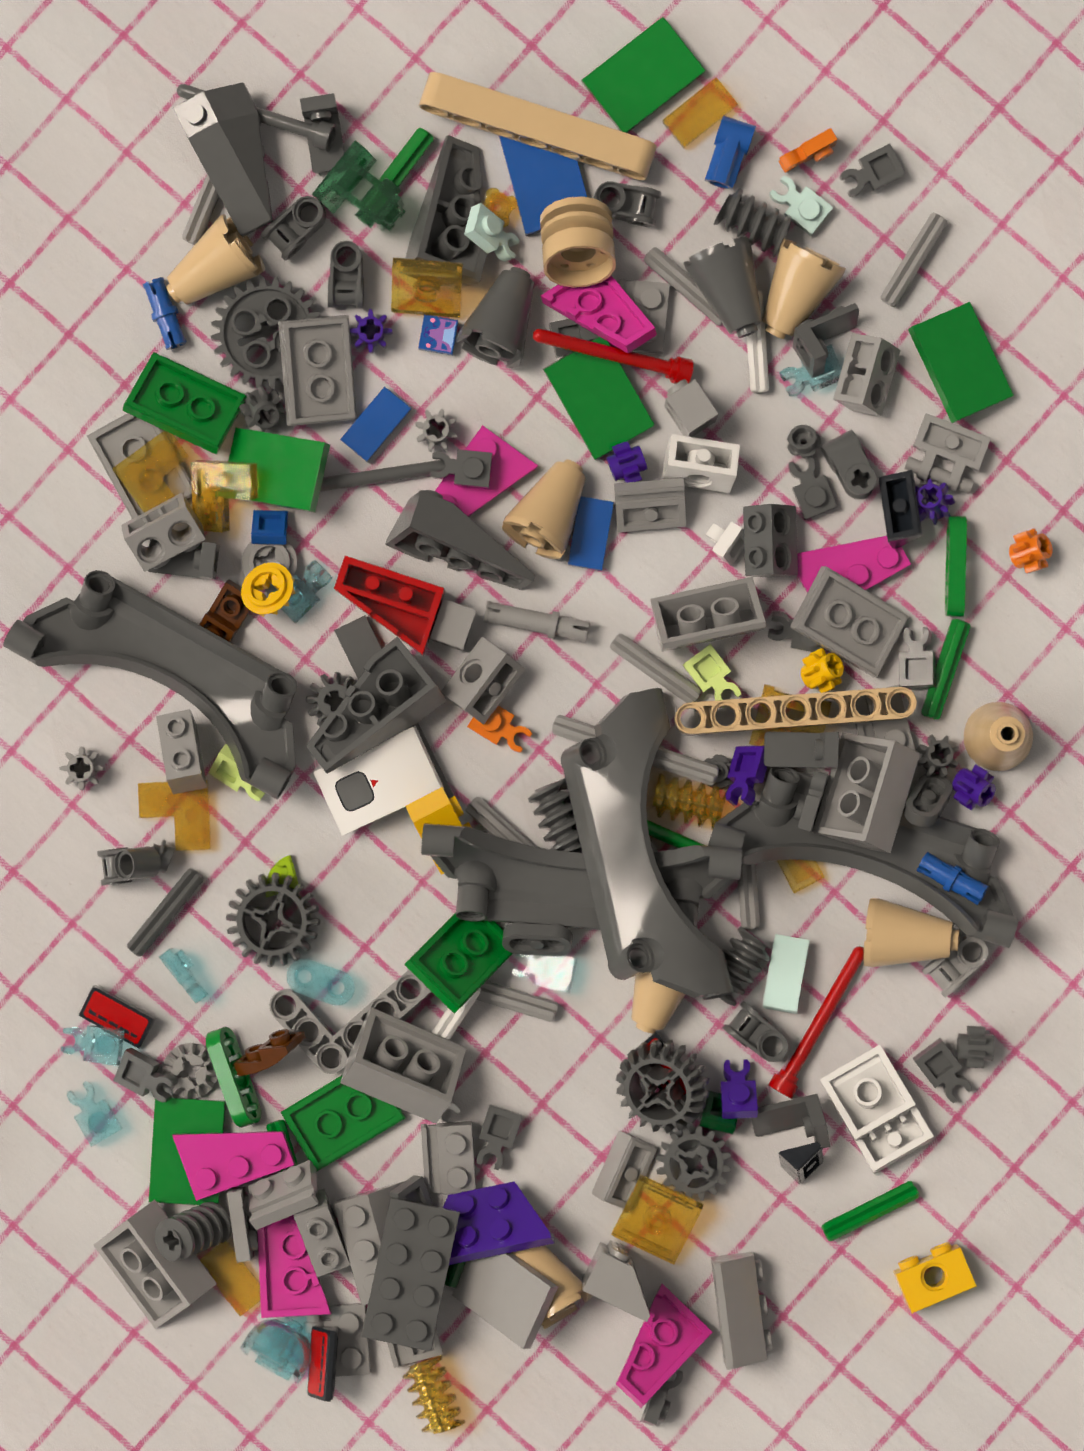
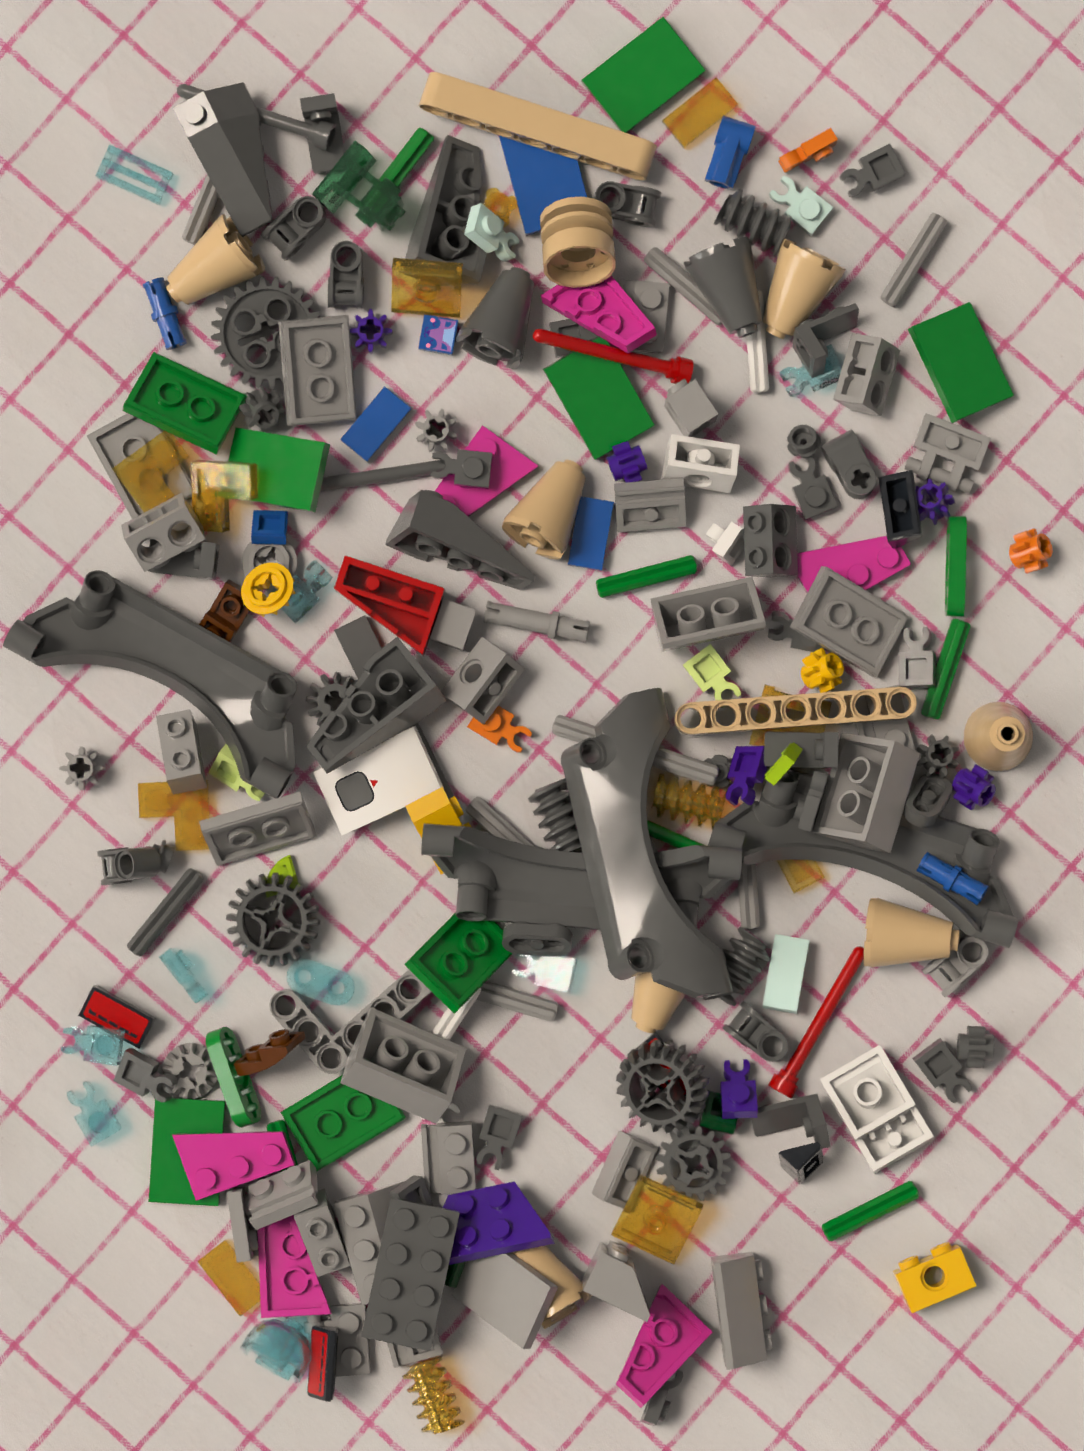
(152, 1281): light grey slope -> none
(160, 186): none -> clear light blue tile
(193, 1231): dark grey piece -> none
(257, 828): none -> light grey tile
(646, 576): none -> green axle
(655, 669): light grey axle -> none
(784, 763): none -> lime tile

